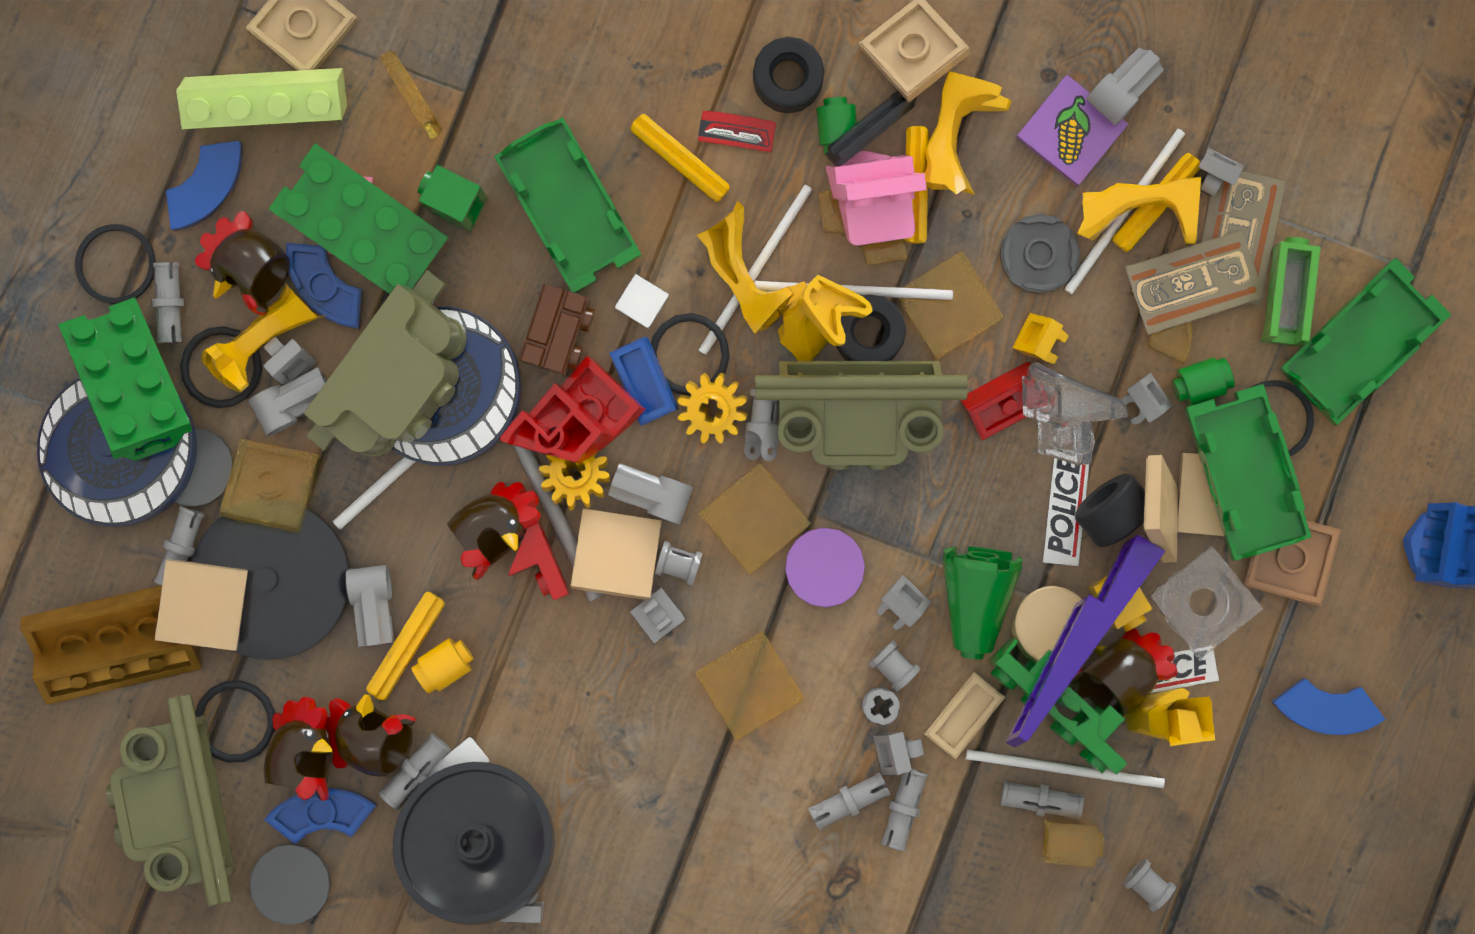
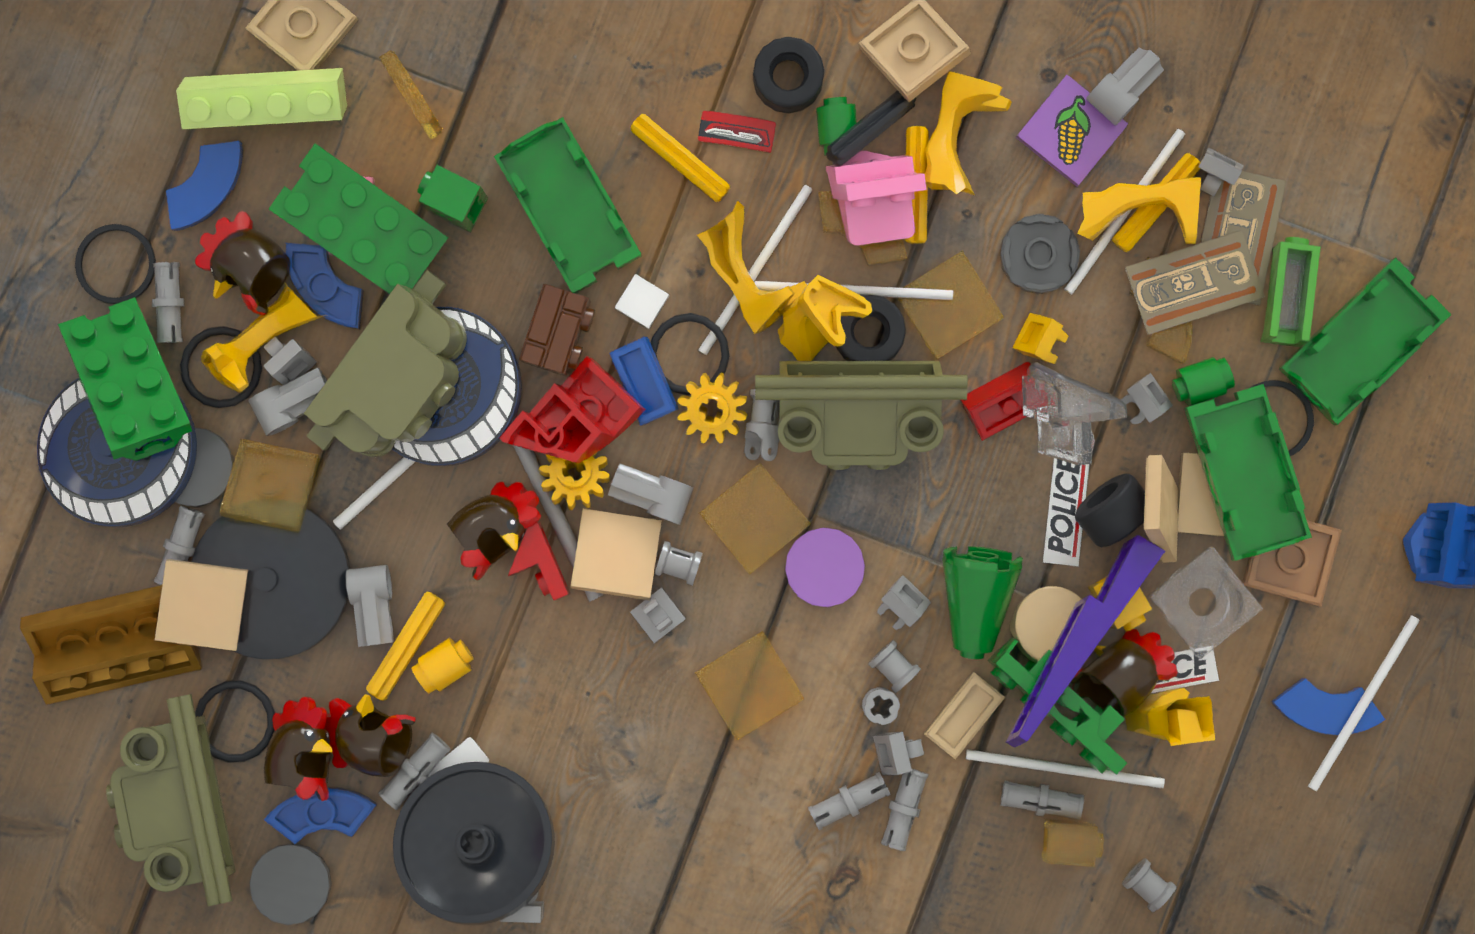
(1363, 703): none -> white axle

